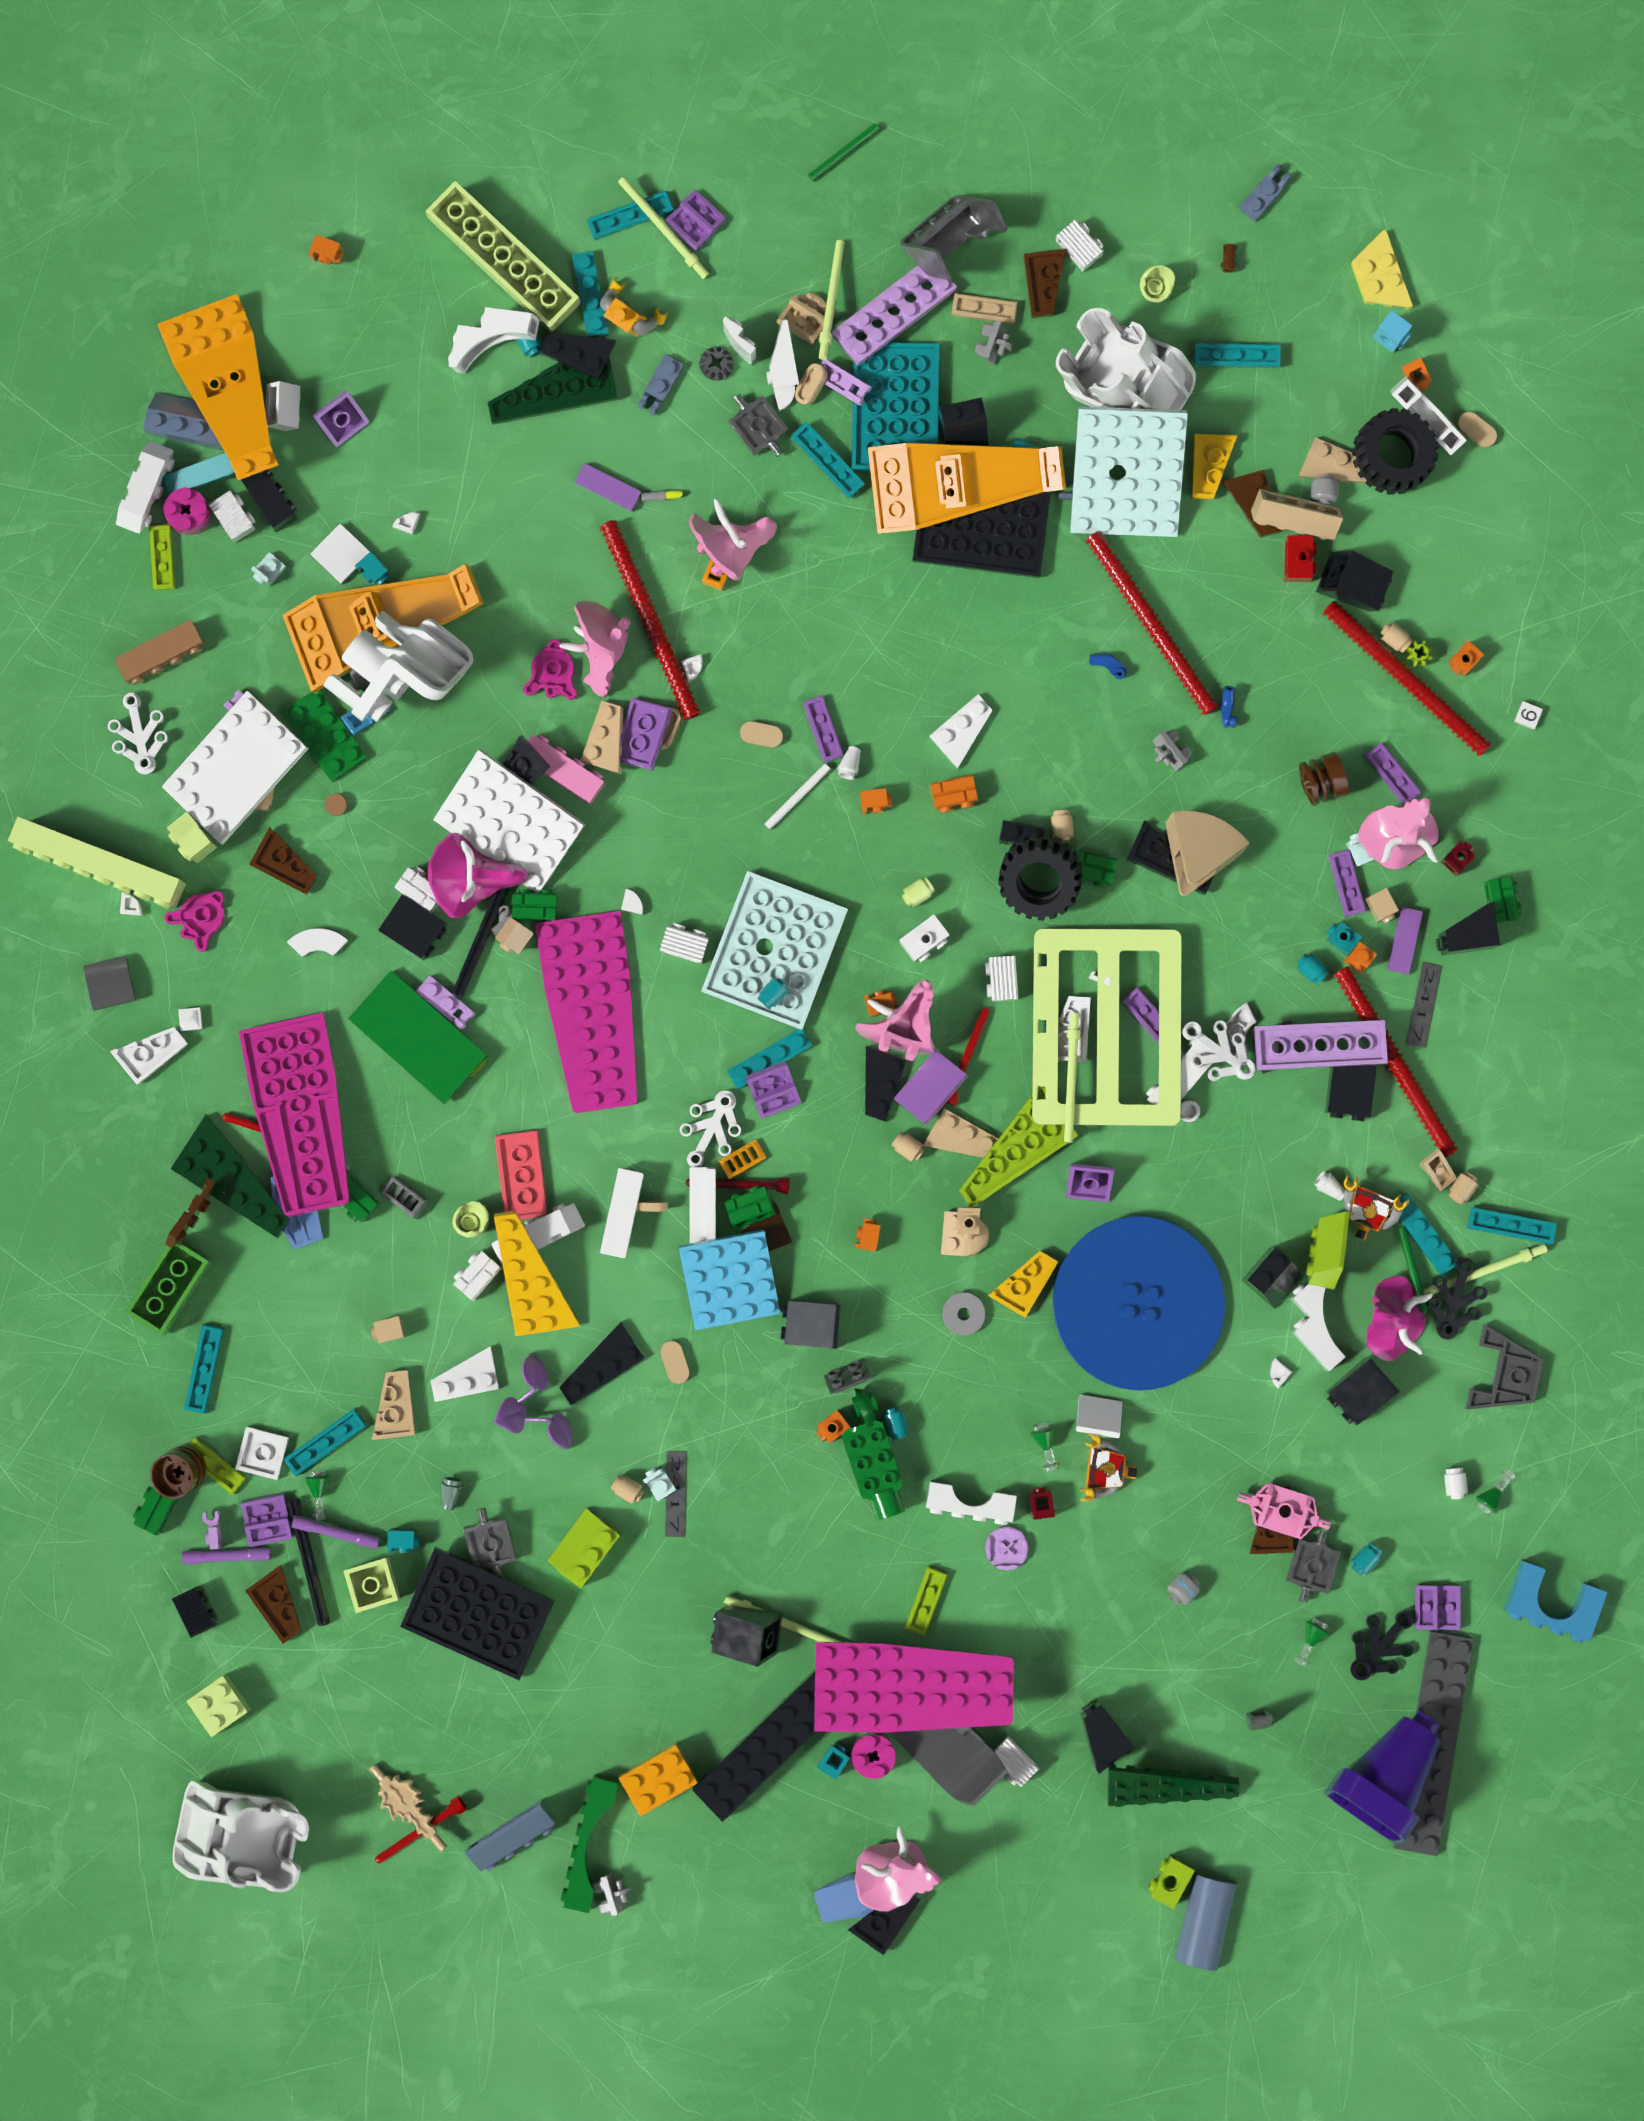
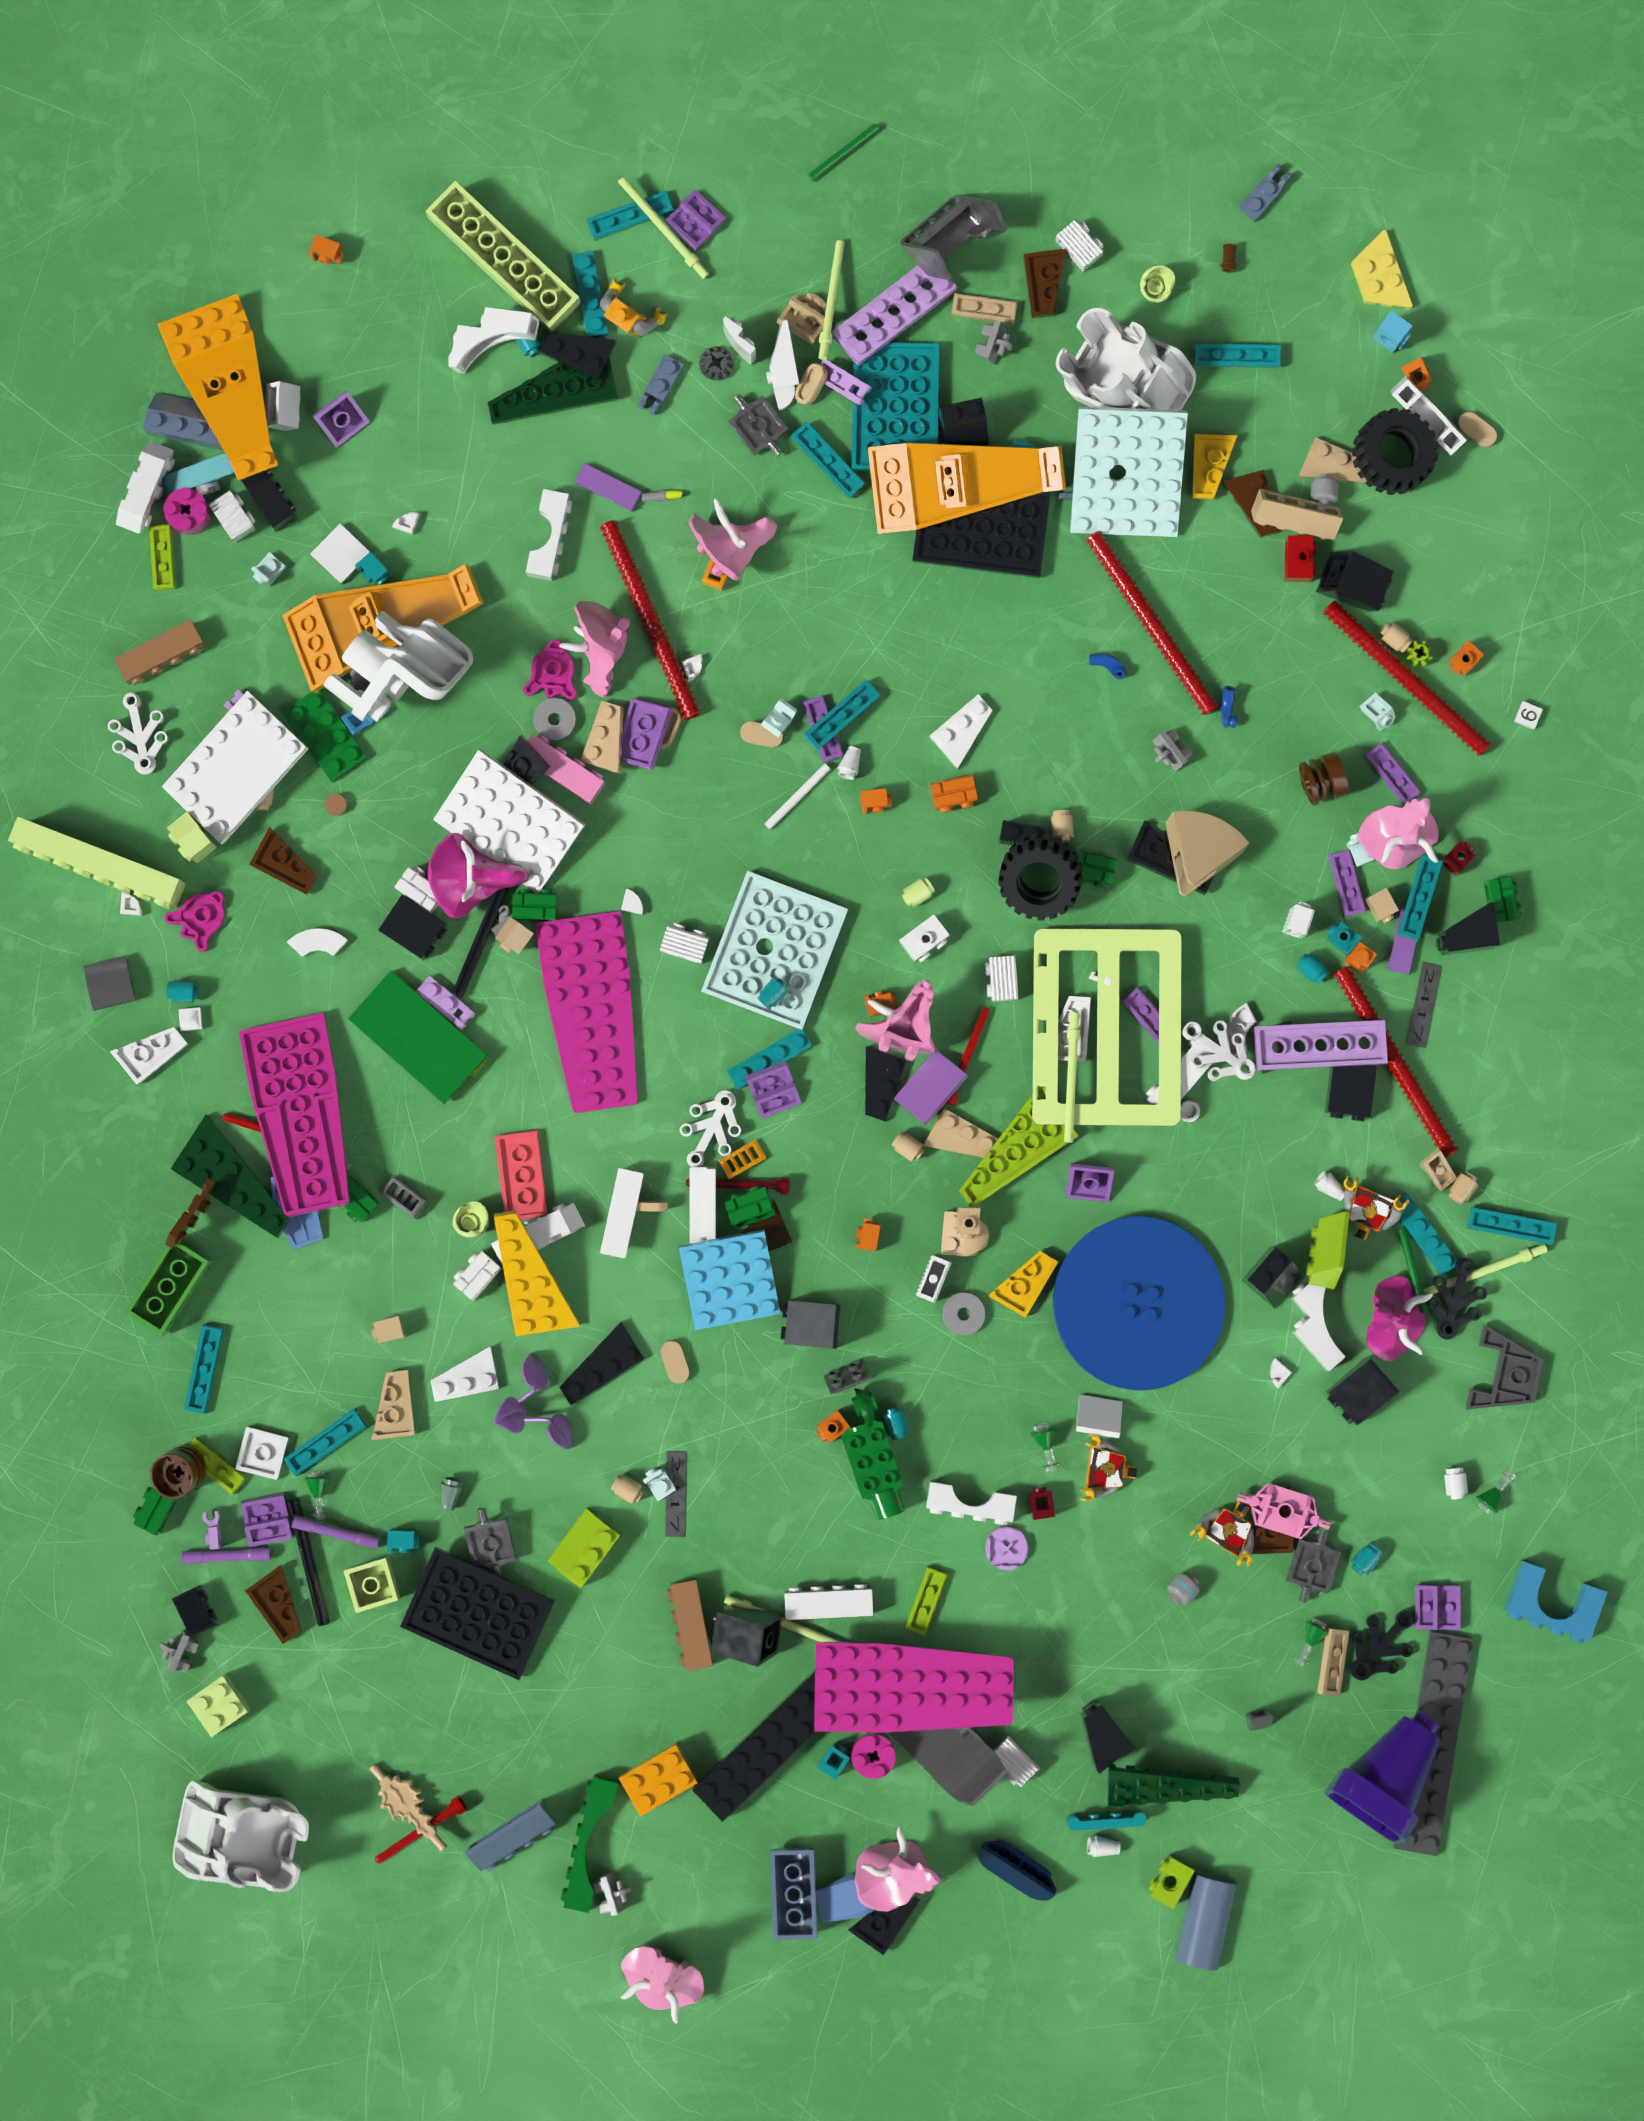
(182, 991): none -> teal brick
(183, 1643): none -> light grey hips
(208, 488): none -> white tile
(542, 561): none -> white arch
(545, 710): none -> light grey tile
(661, 1981): none -> bright pink animal
(691, 1625): none -> medium nougat brick
(779, 718): none -> light aqua bracket
(793, 1893): none -> sand blue brick
(828, 1603): none -> white brick
(841, 715): none -> teal plate
(933, 1279): none -> white brick
(1017, 1869): none -> dark blue brick
(1101, 1846): none -> white cone
(1115, 1820): none -> teal plate
(1228, 1531): none -> torso
(1298, 920): none -> white brick
(1333, 1662): none -> tan plate
(1378, 711): none -> light aqua bracket
(1419, 898): none -> teal plate

